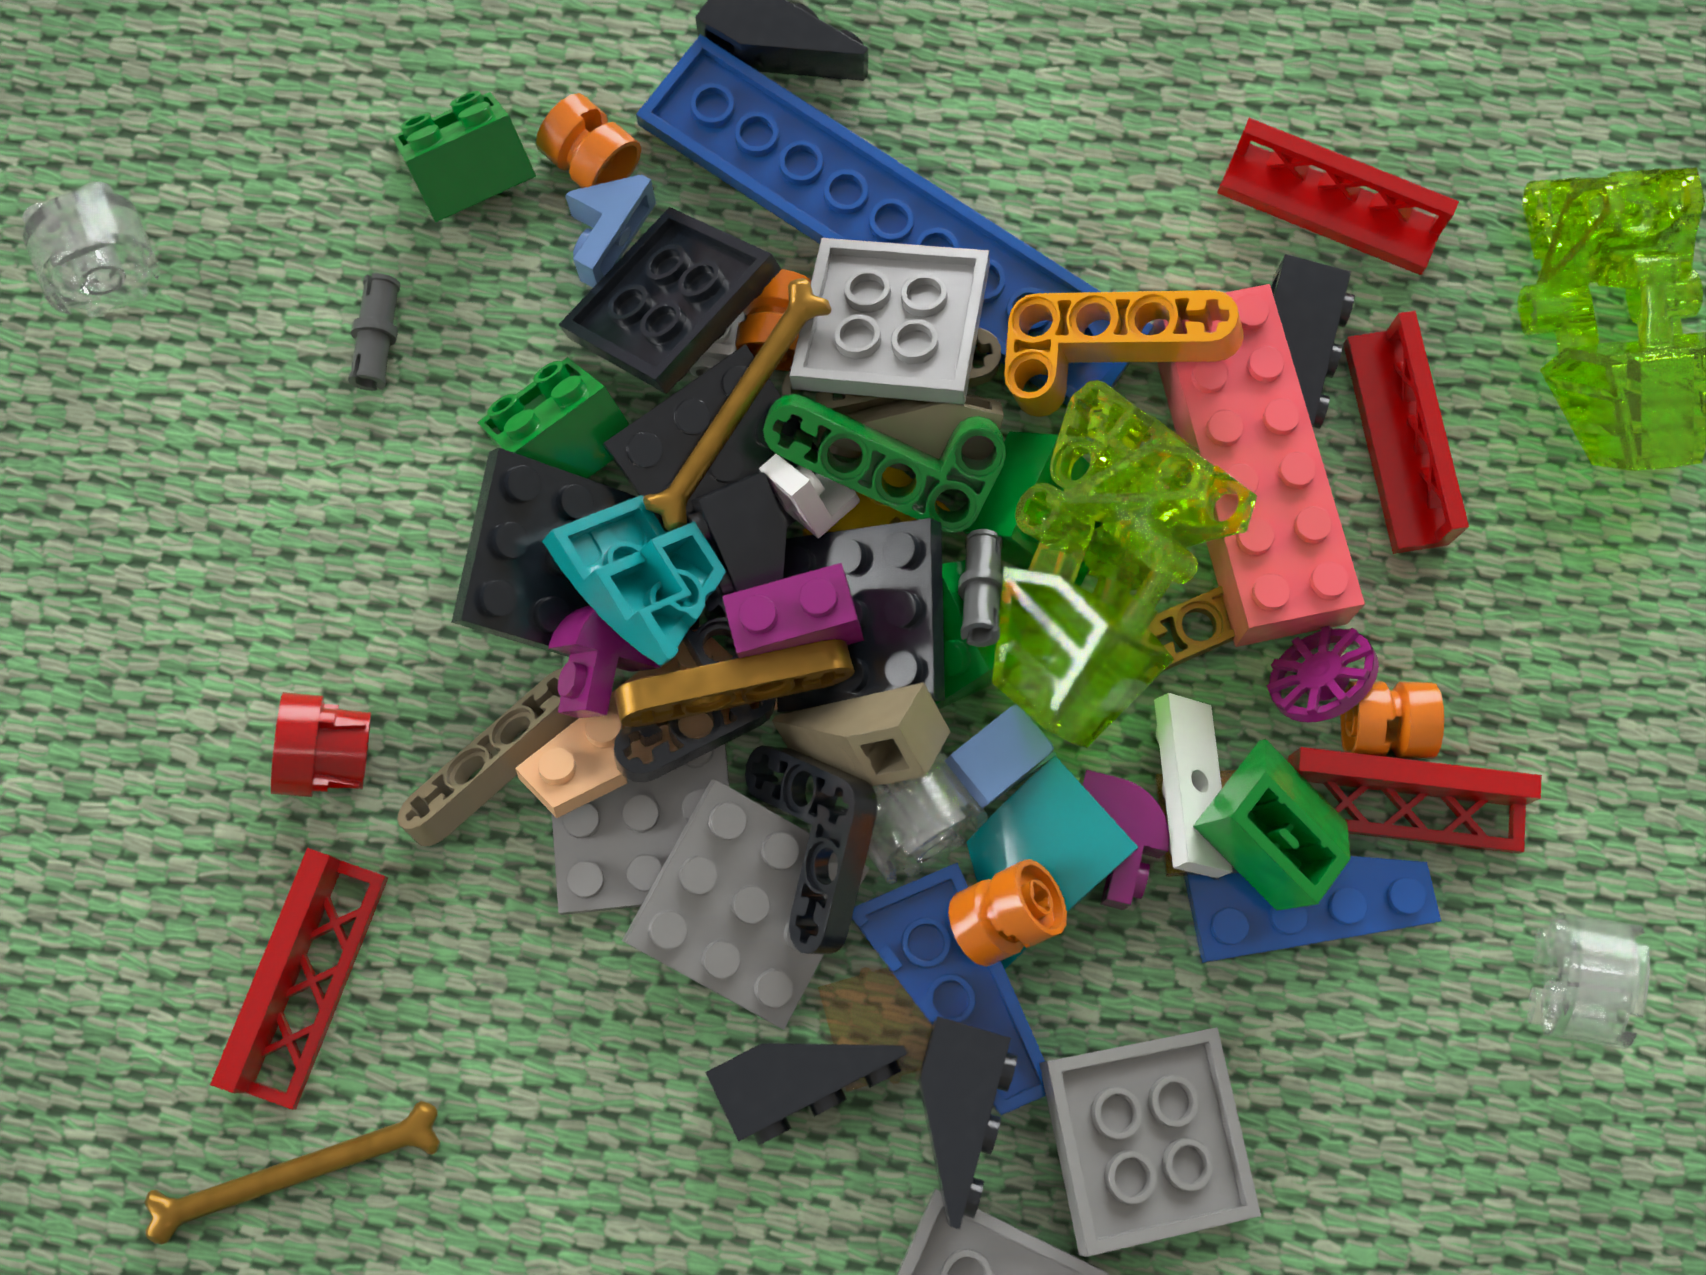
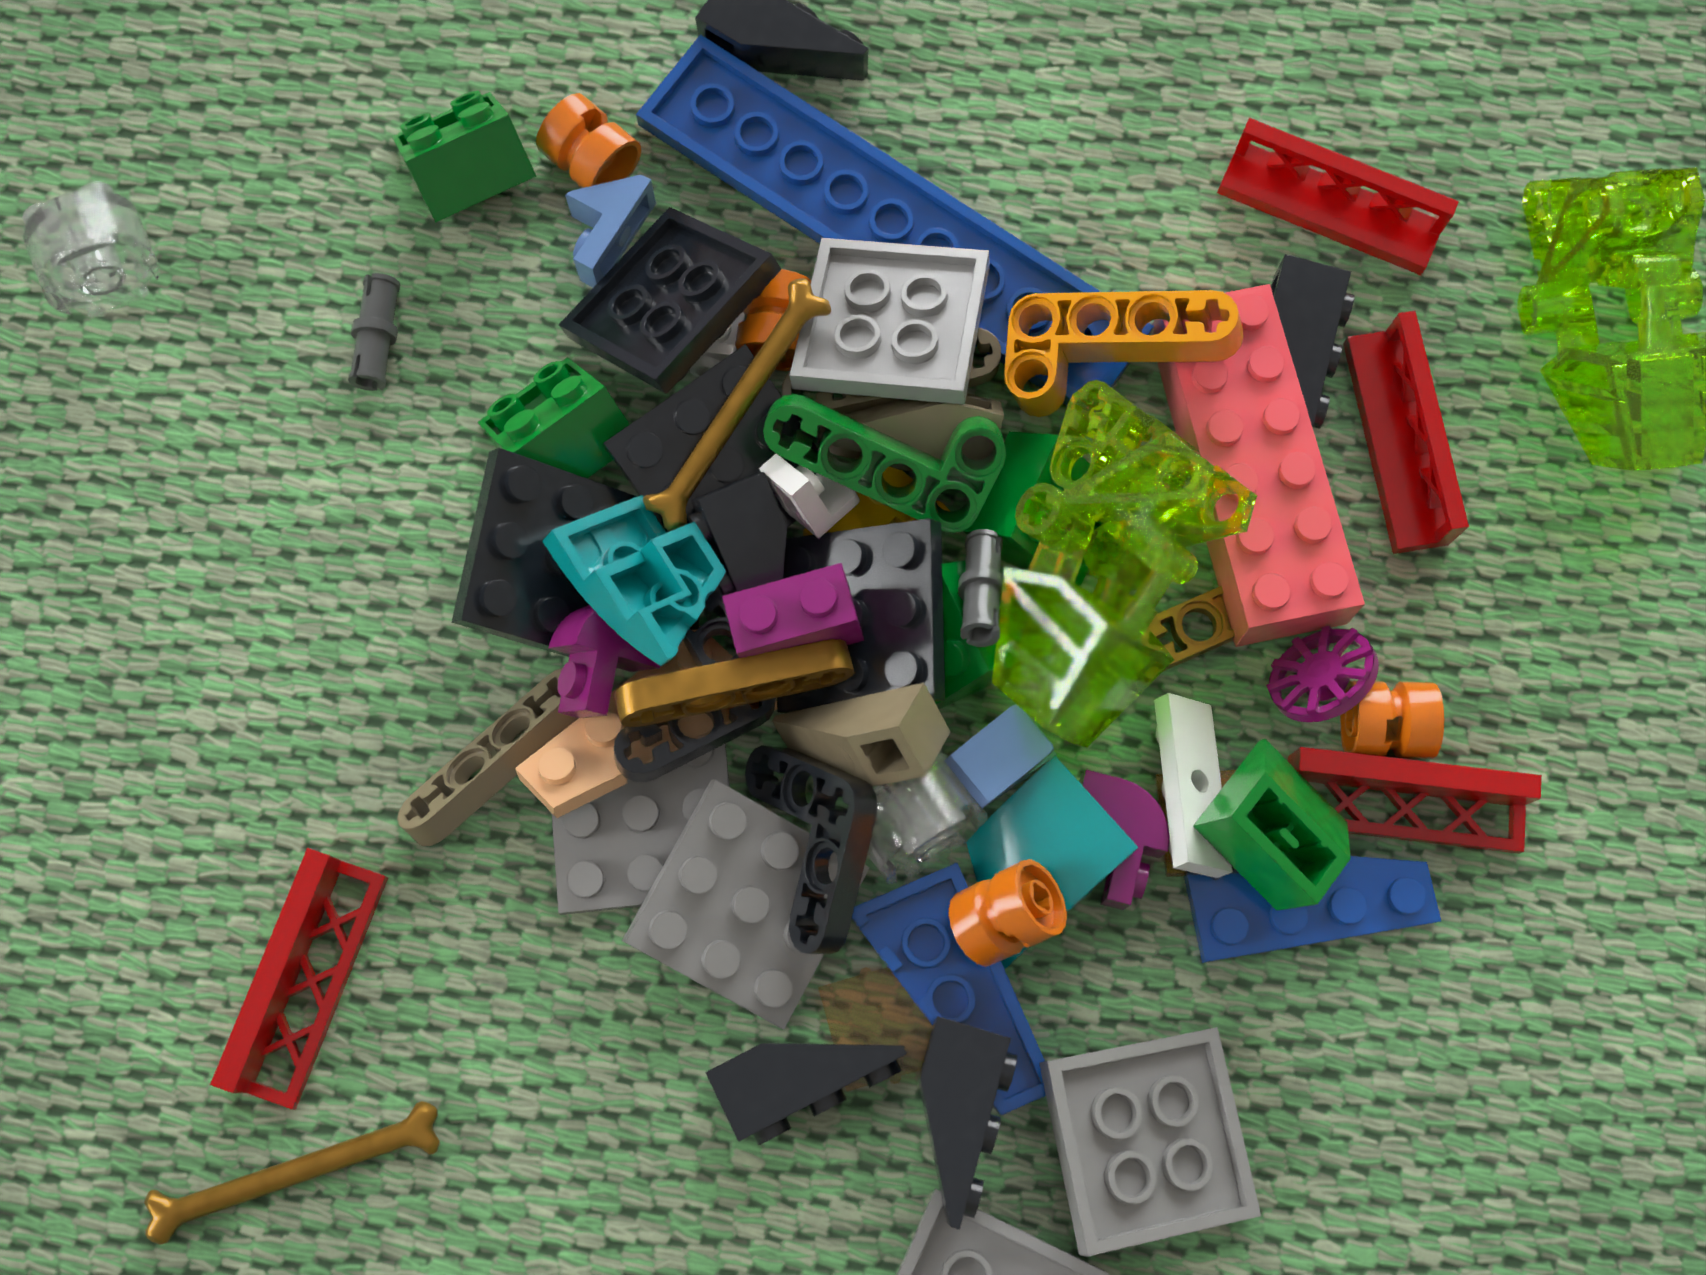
(318, 746): red piece -> none
(1589, 980): clear brick -> none

